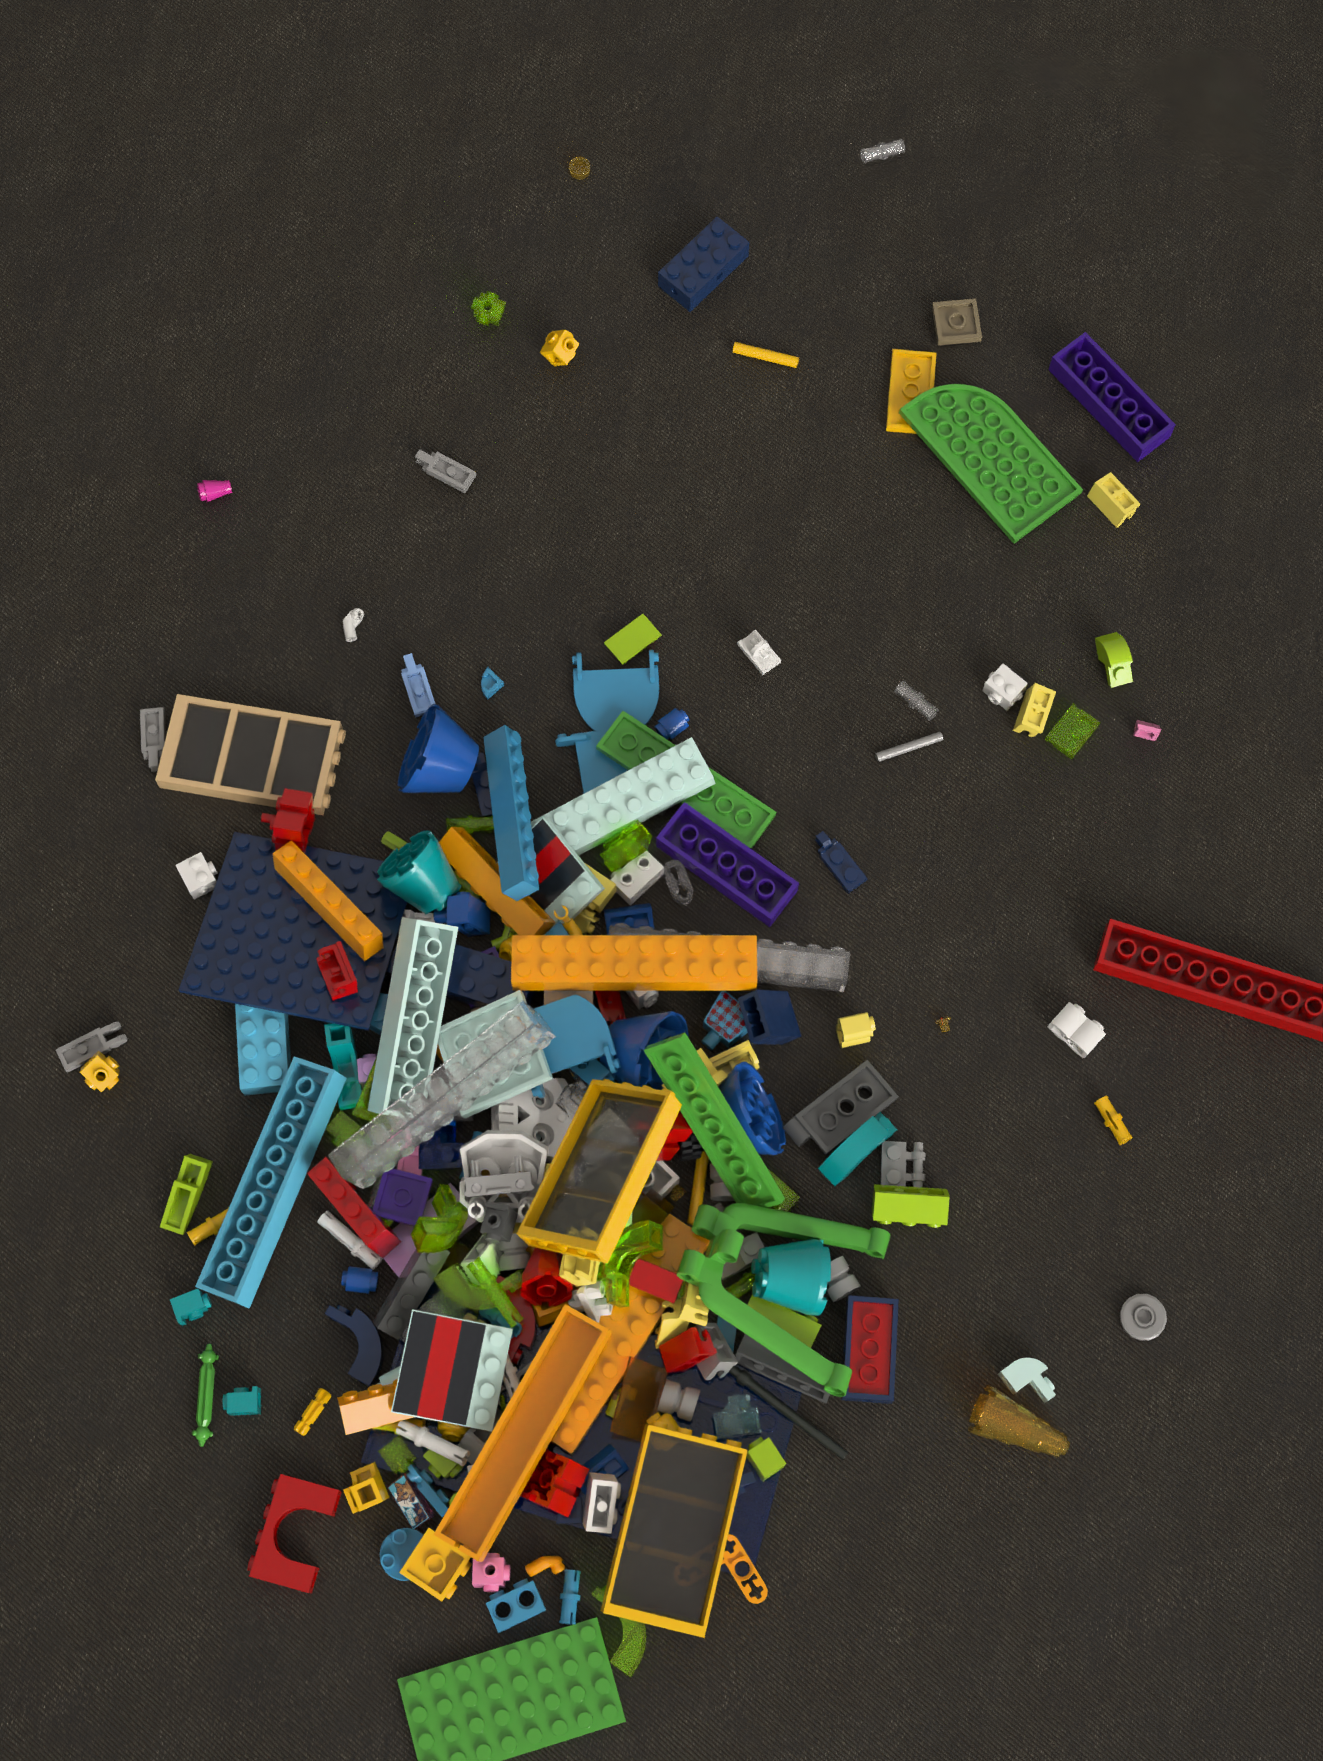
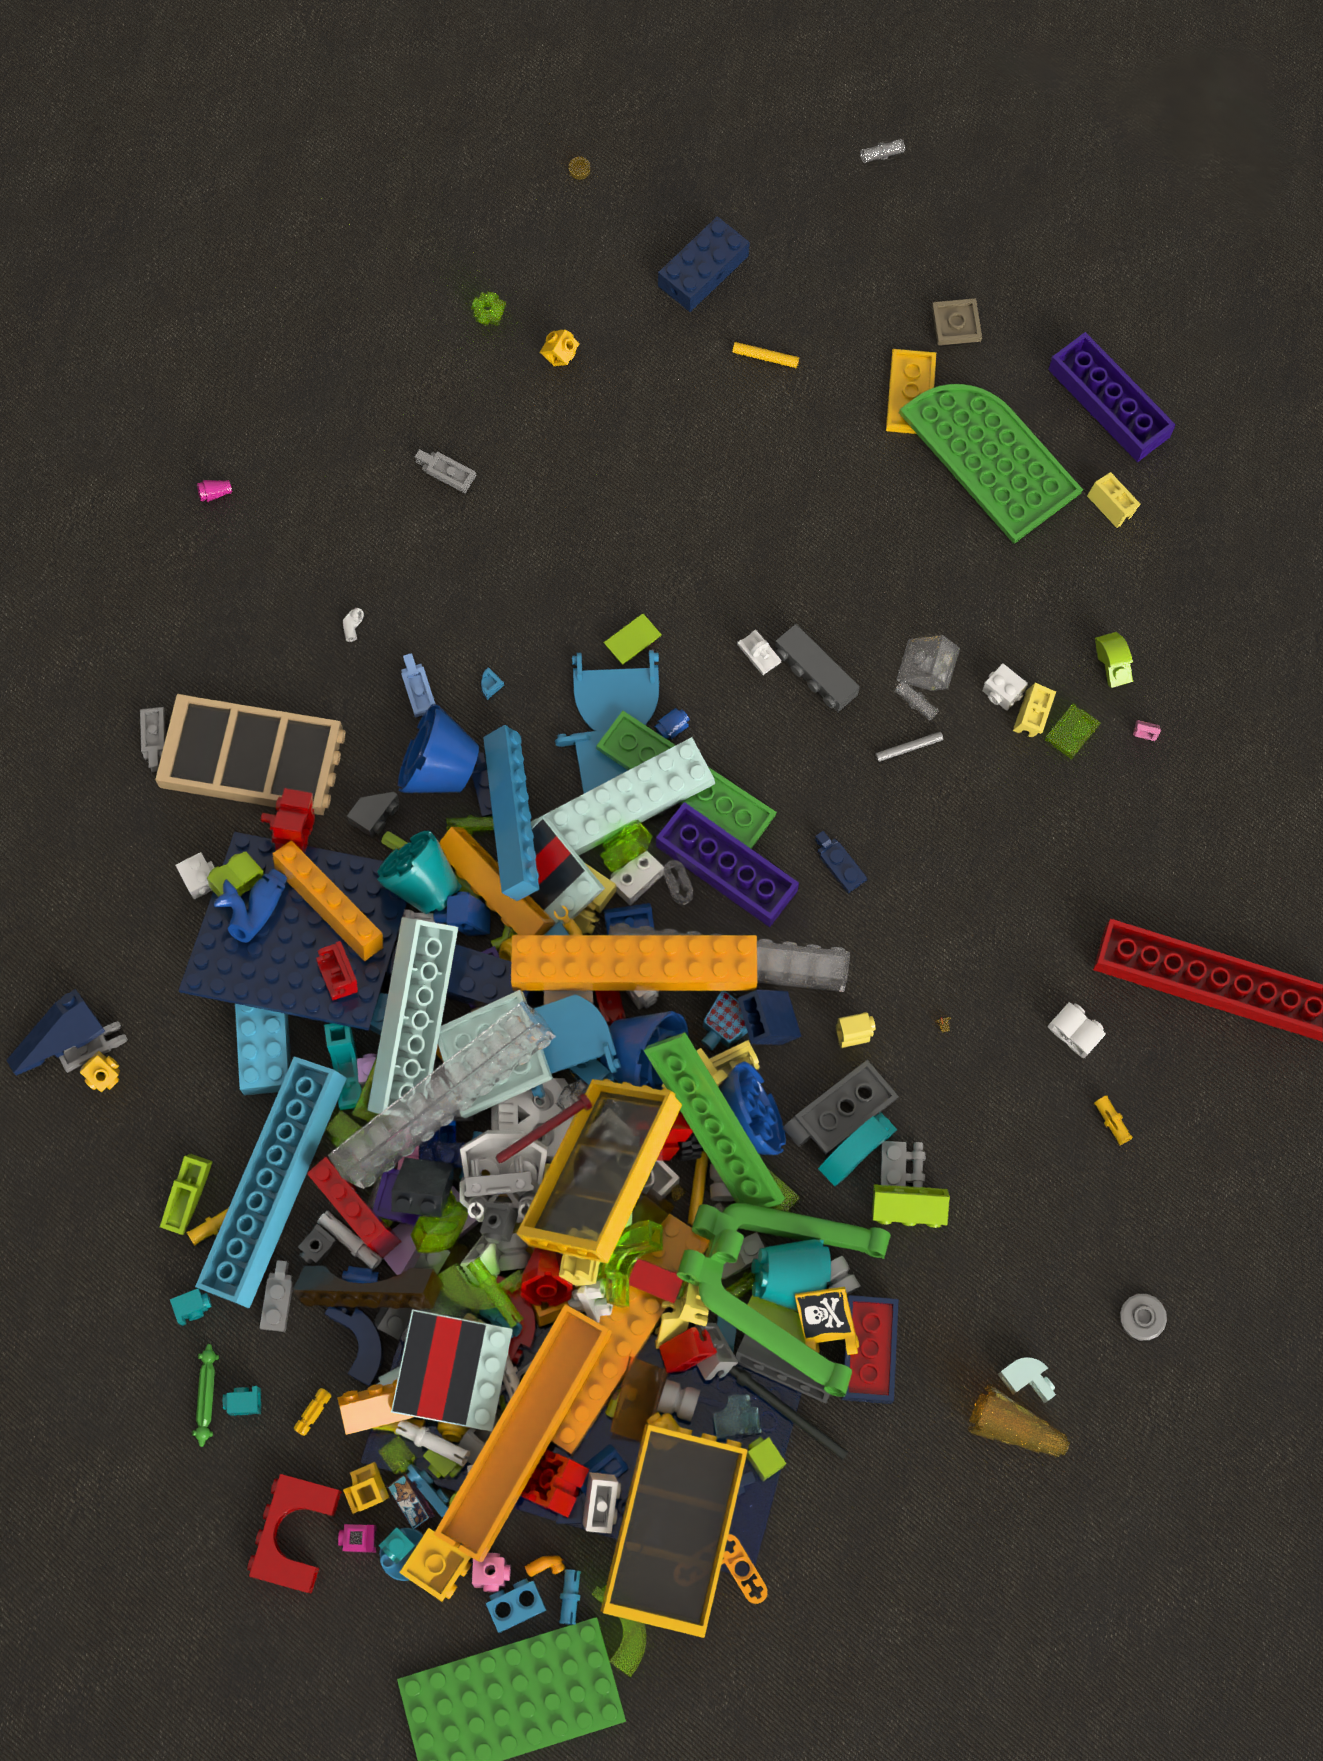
(62, 1027): none -> dark blue wedge
(239, 871): none -> lime brick
(261, 905): none -> blue piece
(277, 1299): none -> light grey hinge
(326, 1242): none -> dark grey brick
(357, 1538): none -> dark pink window
(372, 811): none -> dark grey slope
(396, 1545): none -> teal brick
(411, 1289): none -> dark brown arch
(422, 1187): none -> black brick
(582, 1103): none -> dark red bar
(816, 668): none -> dark grey brick
(826, 1317): none -> flag
(929, 662): none -> clear slope

